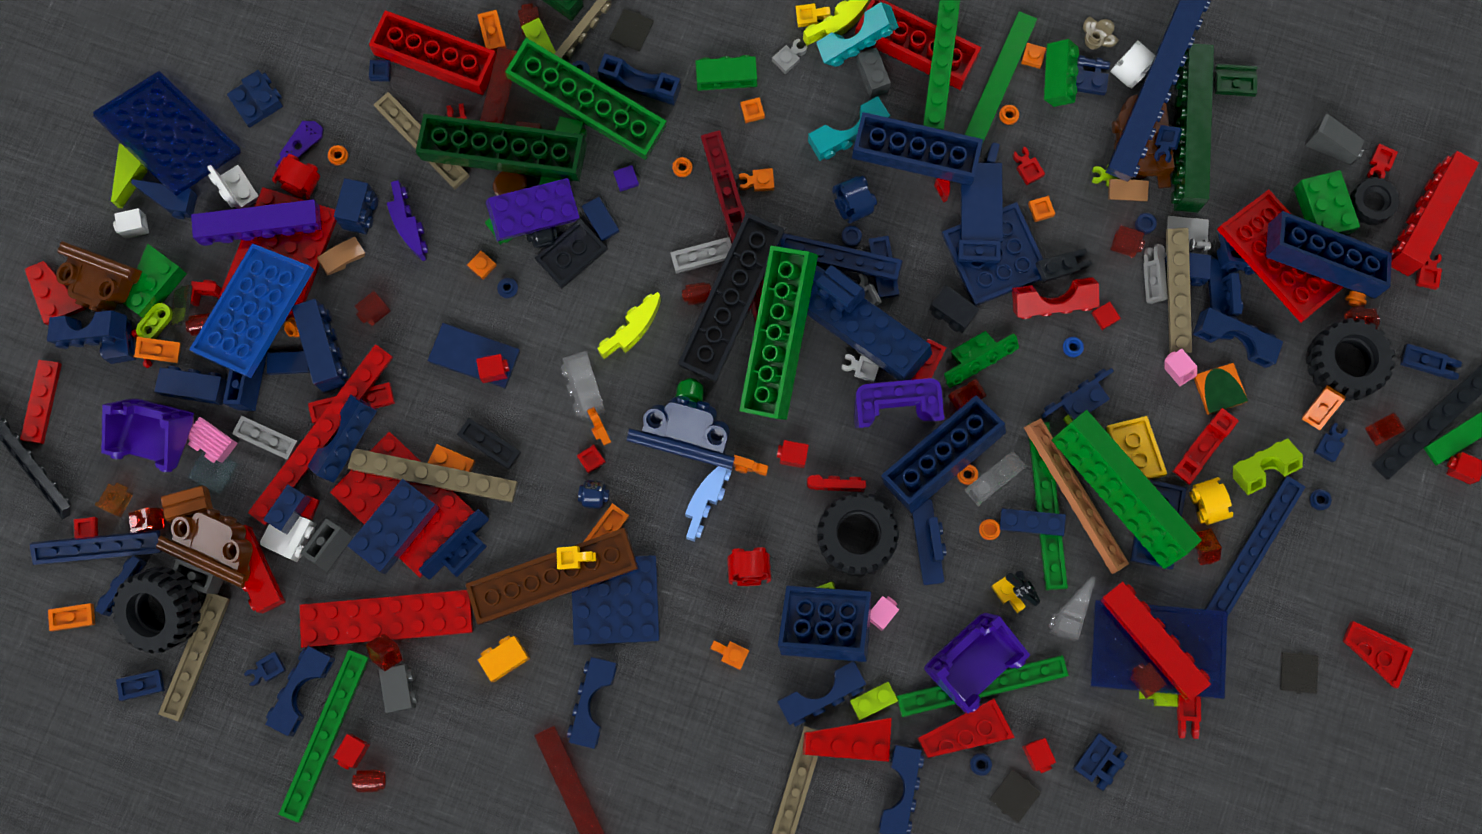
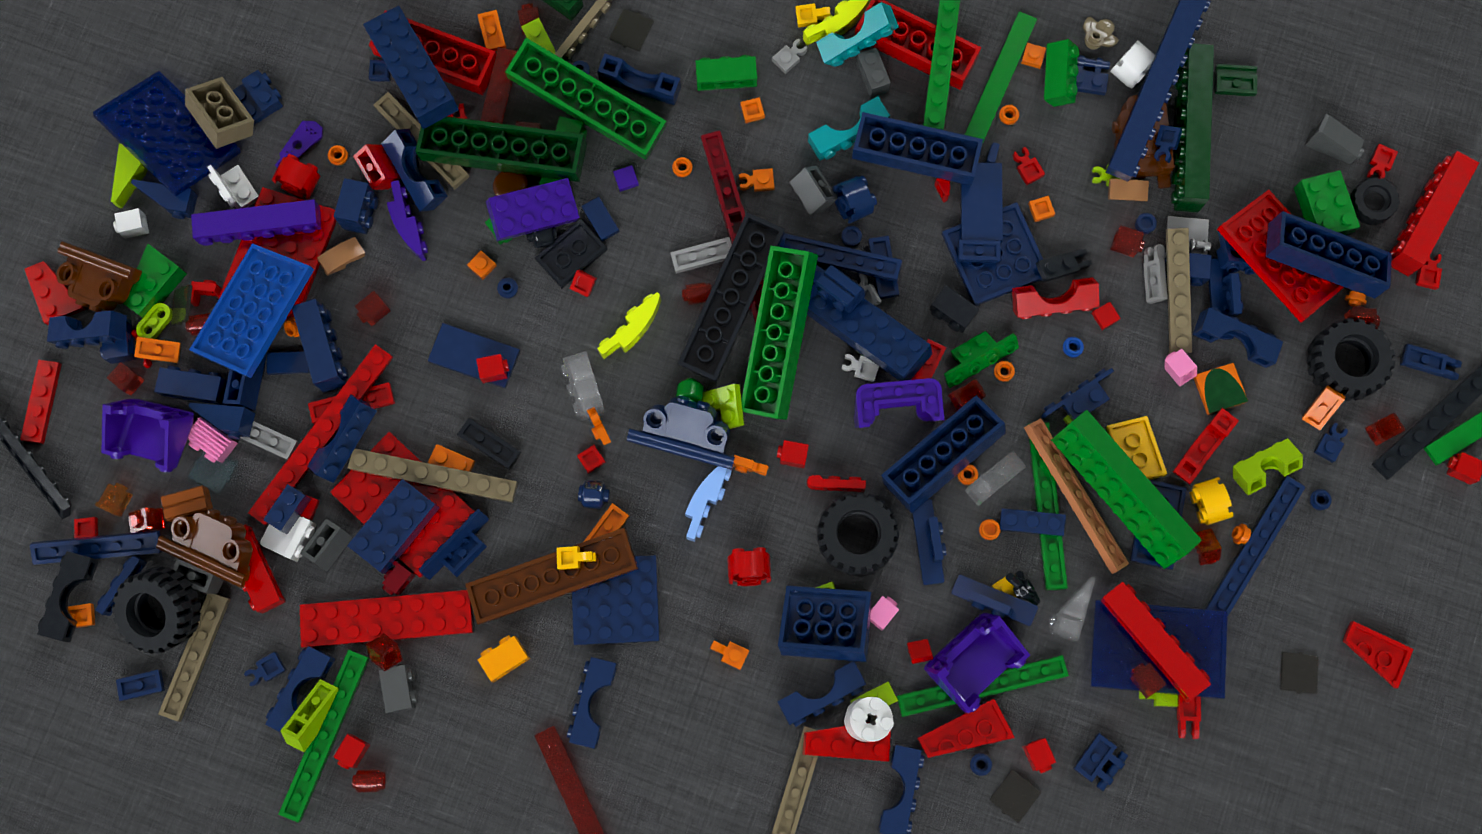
(57, 620): none -> black arch
(125, 378): none -> clear red brick
(219, 112): none -> dark tan brick
(230, 419): none -> dark blue slope
(309, 716): none -> lime slope
(376, 166): none -> red brick
(397, 579): none -> dark red brick
(401, 149): none -> dark blue arch
(411, 67): none -> dark blue brick
(583, 283): none -> red tile
(728, 401): none -> lime plate
(813, 190): none -> dark grey brick
(880, 722): none -> white brick
(919, 651): none -> red tile
(992, 599): none -> dark blue bracket
(1004, 365): none -> orange plate
(1241, 534): none -> orange plate

